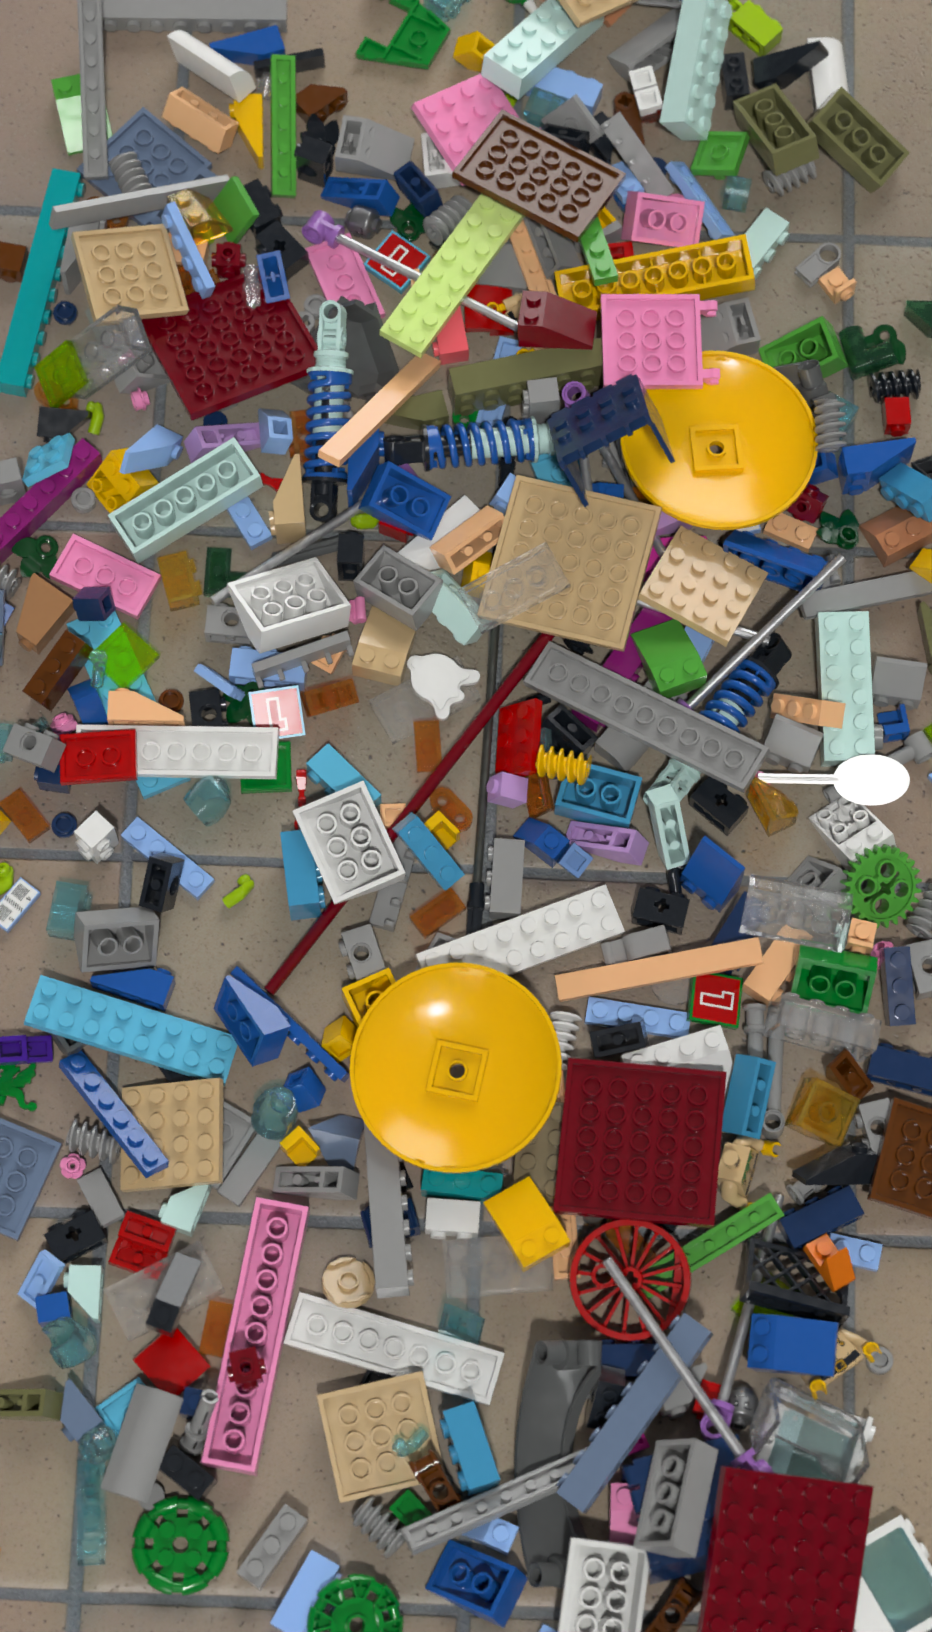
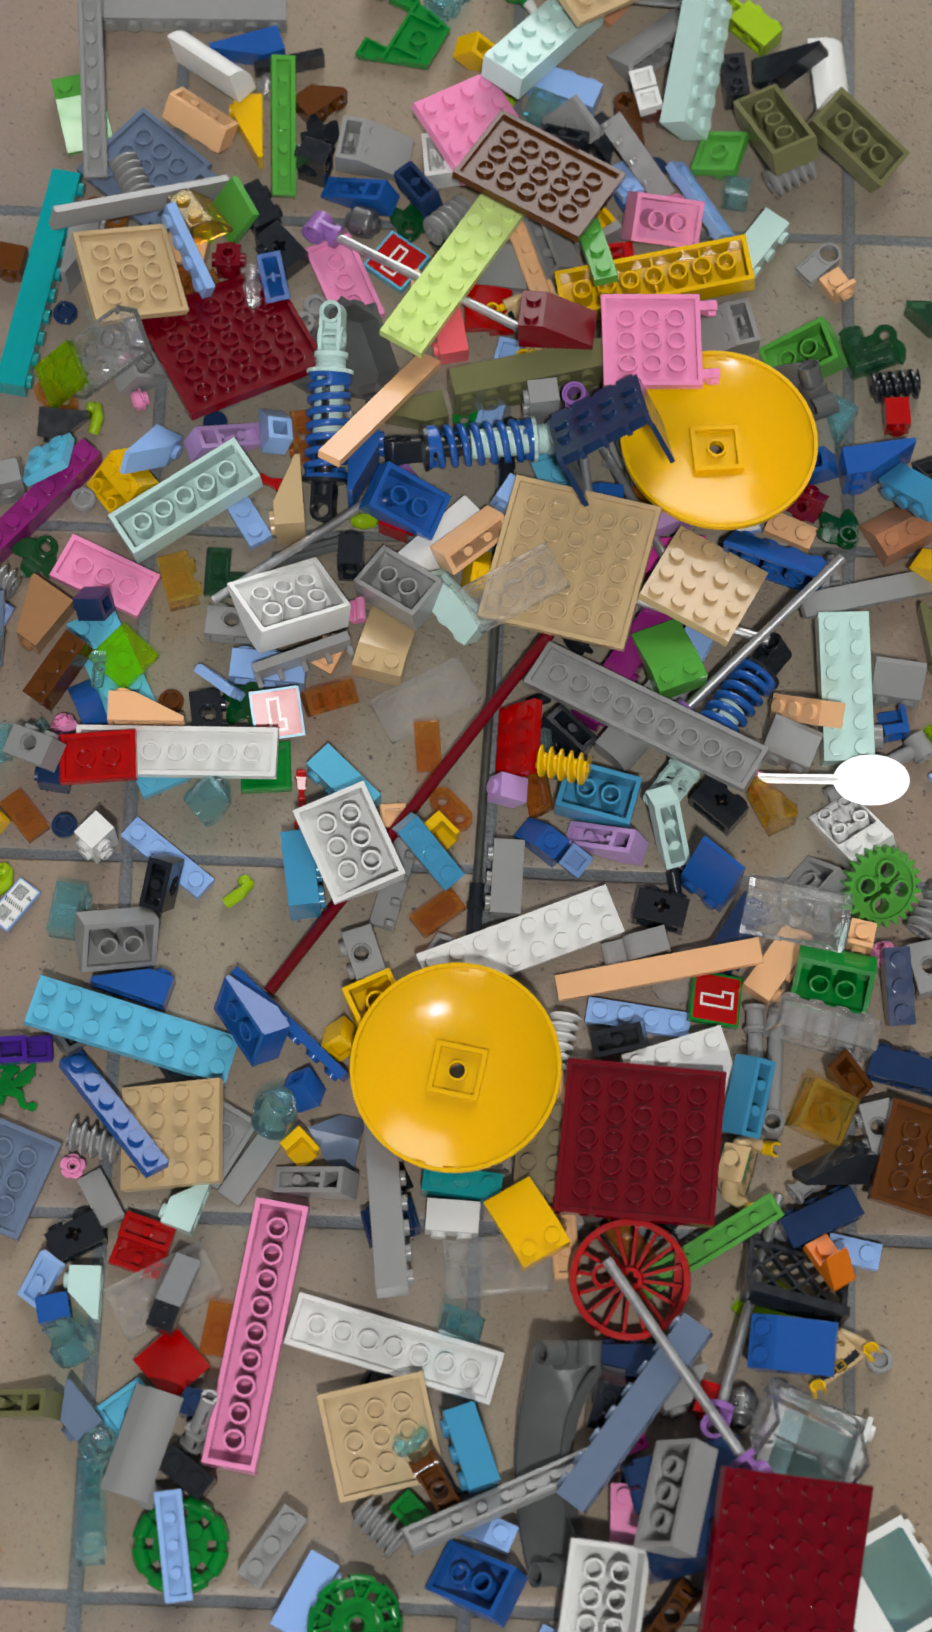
(173, 1546): none -> light blue plate
(246, 1359): dark red brick -> none
(348, 1282): tan tile -> none
(439, 681): white tile -> none
(829, 425): light grey piece -> none

